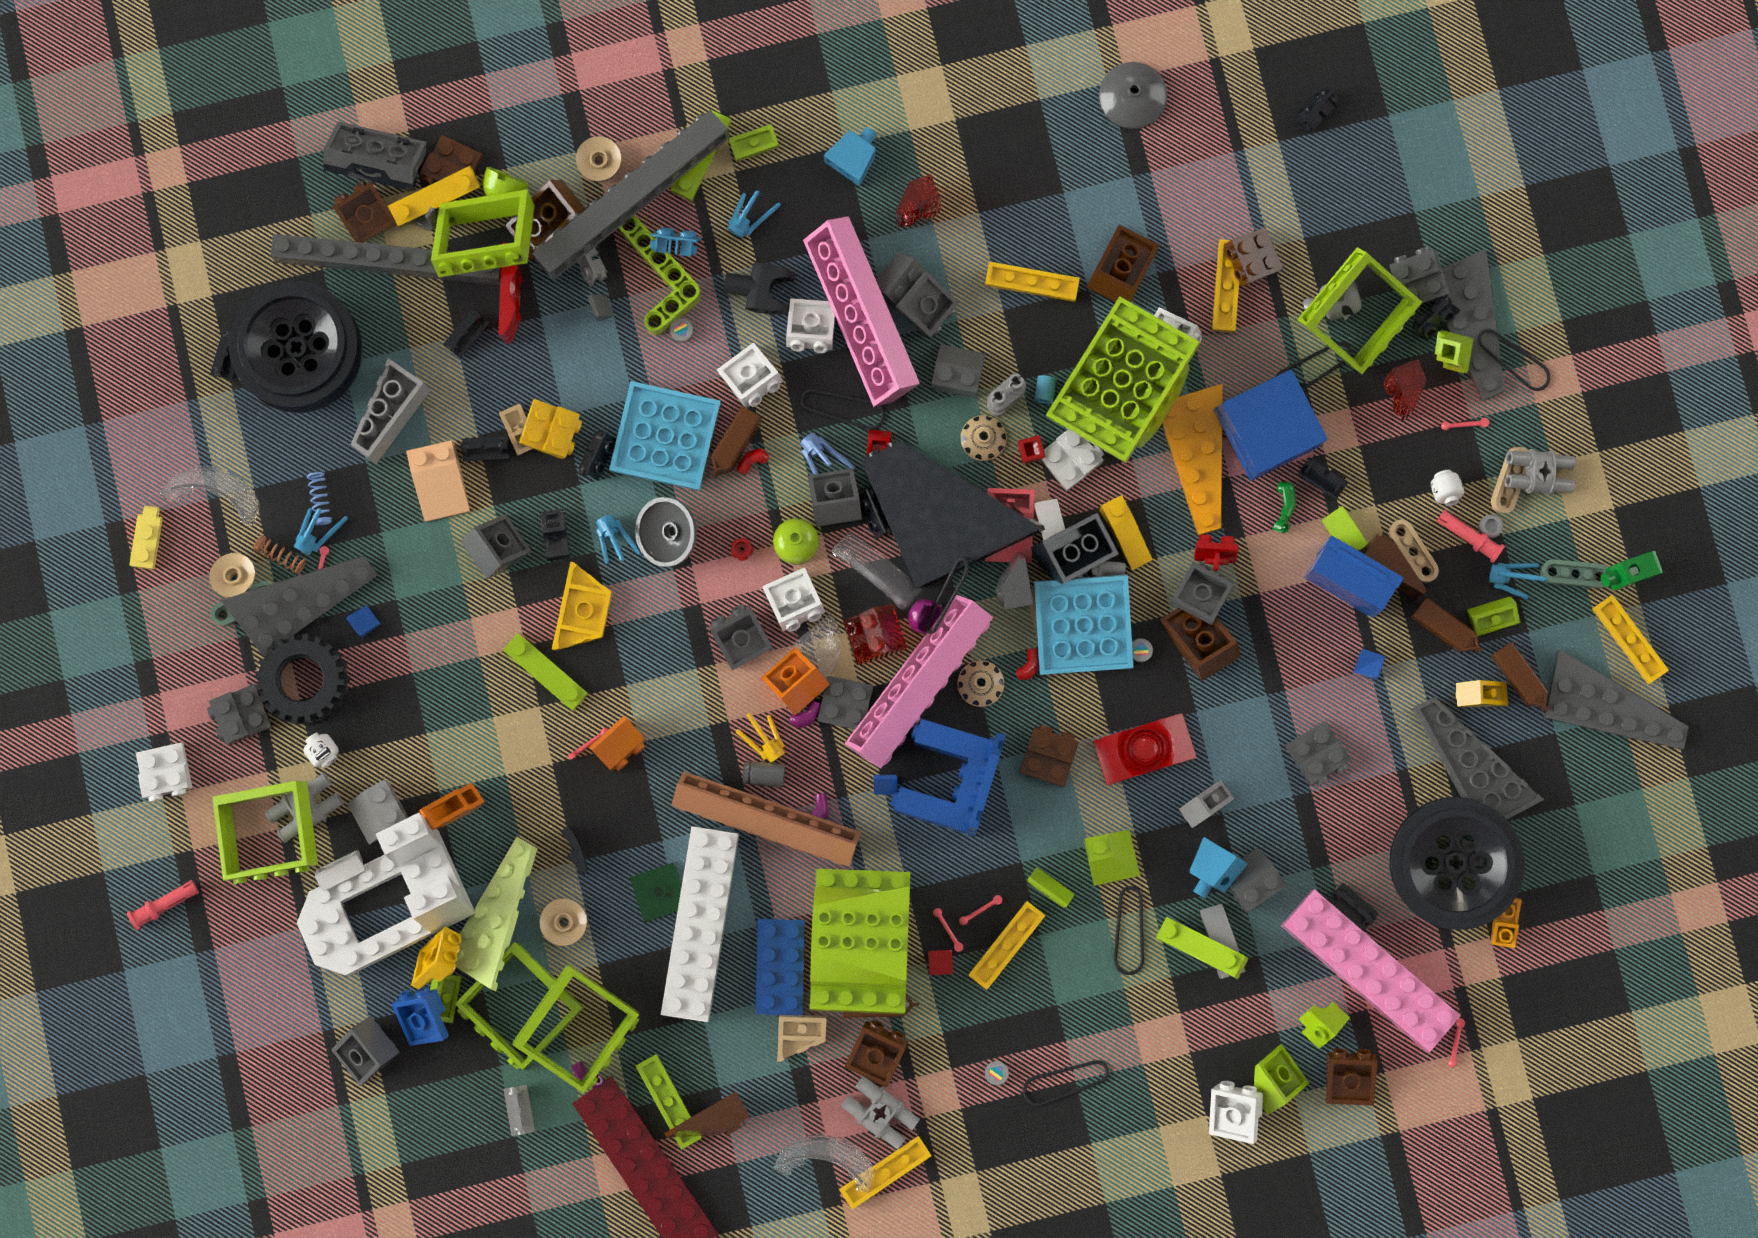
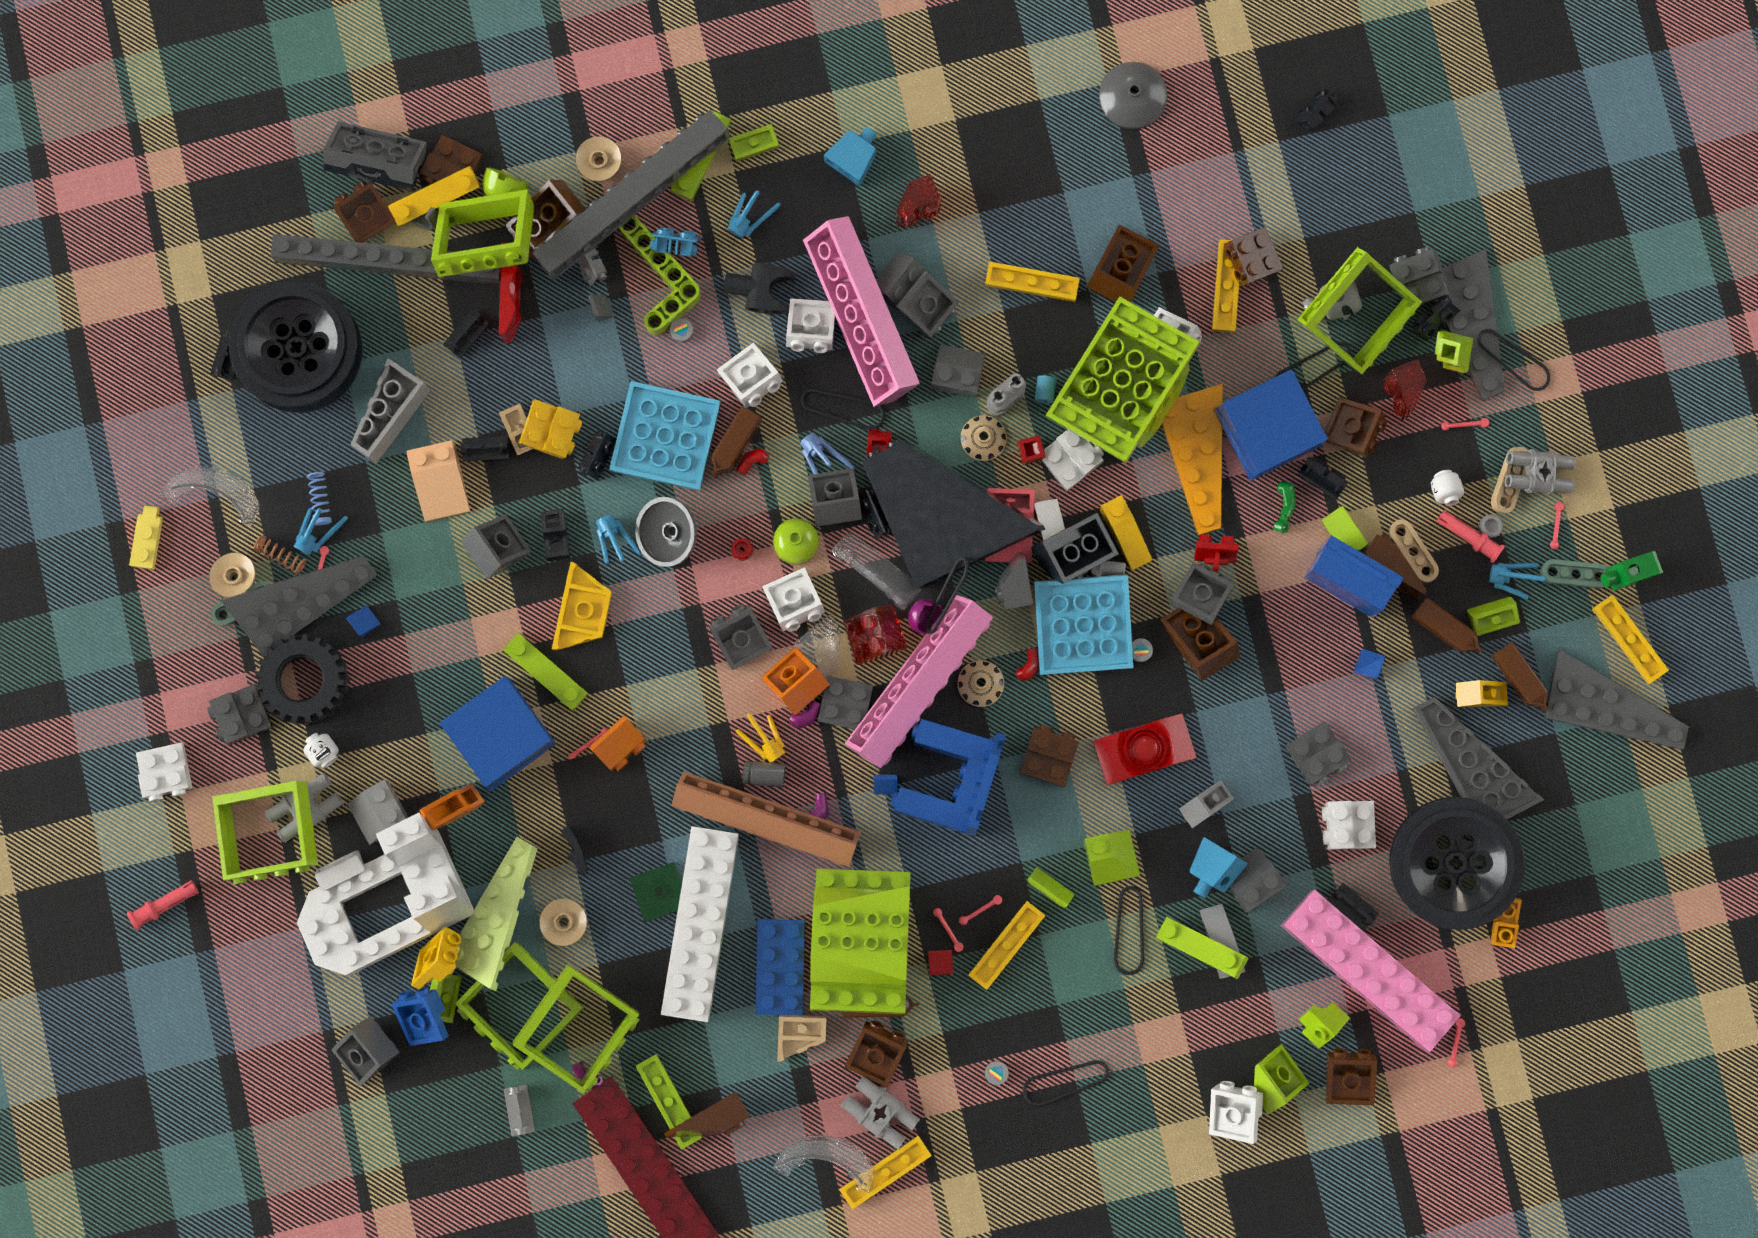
(498, 733): none -> blue container
(1349, 825): none -> white plate
(1355, 427): none -> reddish brown plate
(1559, 506): none -> coral hinge

